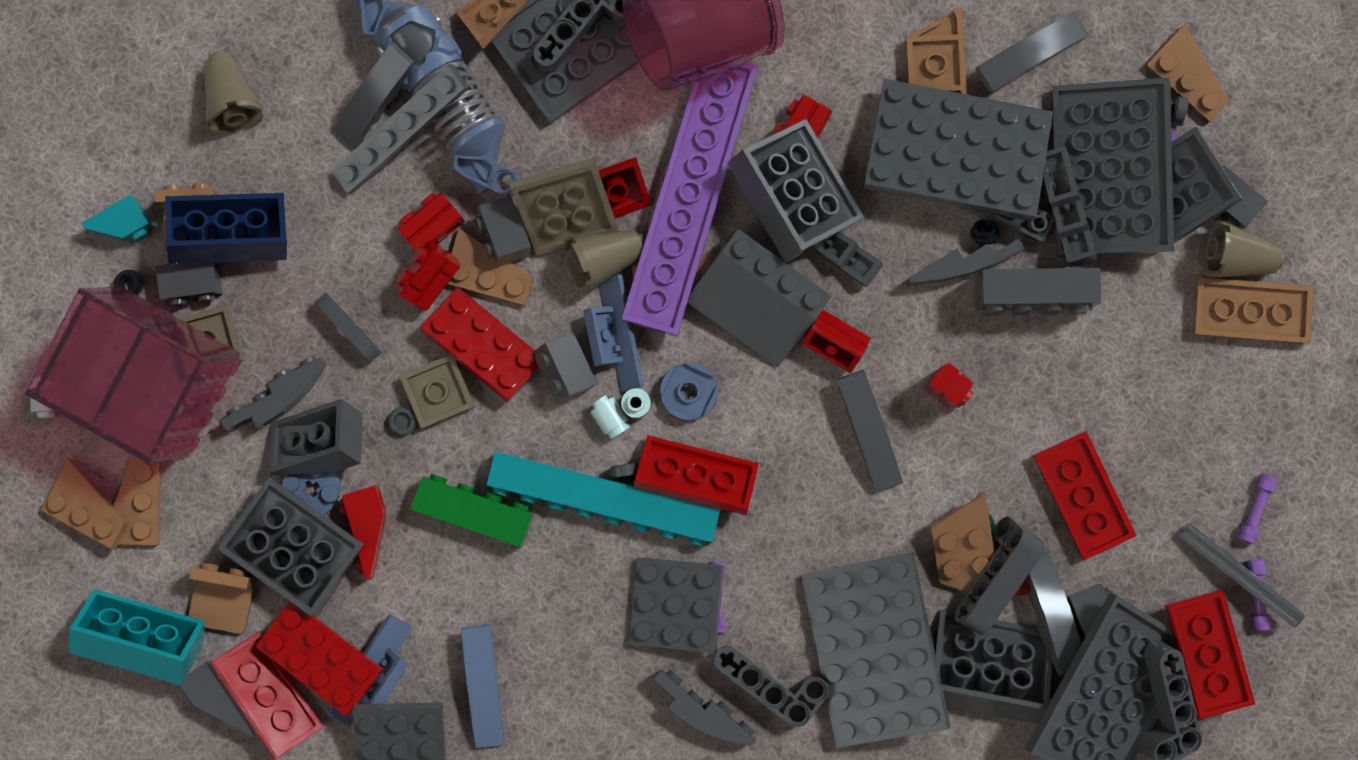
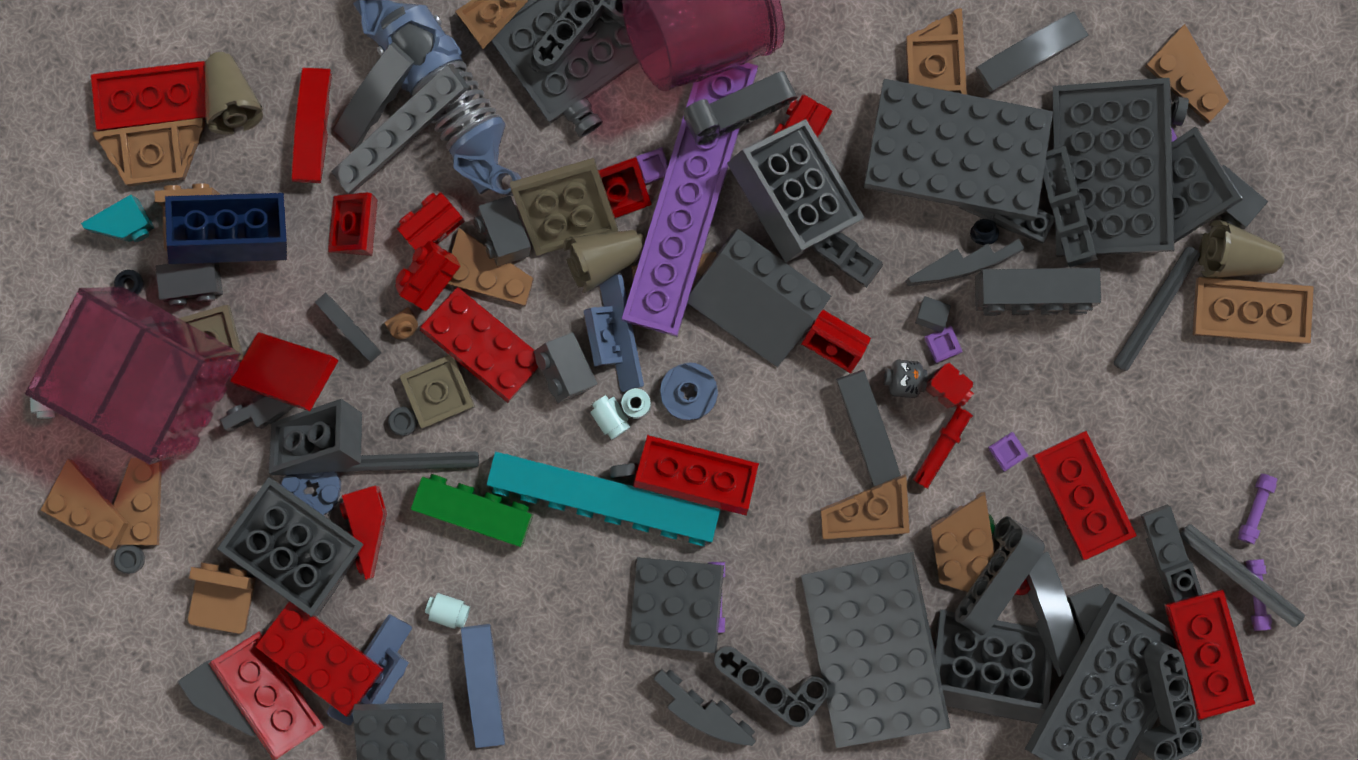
(129, 559): none -> dark grey tile
(136, 637): teal brick -> none
(149, 95): none -> red plate
(152, 151): none -> medium nougat wing
(284, 371): none -> red tile
(311, 125): none -> red slope
(353, 224): none -> red slope
(402, 324): none -> medium nougat plate
(416, 461): none -> dark grey axle
(447, 611): none -> light aqua brick
(583, 117): none -> dark grey wheel
(653, 165): none -> medium lavender tile
(739, 108): none -> dark grey beam
(869, 513): none -> medium nougat wing
(905, 378): none -> dark grey head
(933, 314): none -> dark grey tile
(943, 344): none -> medium lavender tile
(949, 437): none -> red pin
(1008, 451): none -> medium lavender tile
(1156, 308): none -> dark grey axle
(1170, 555): none -> dark grey slope

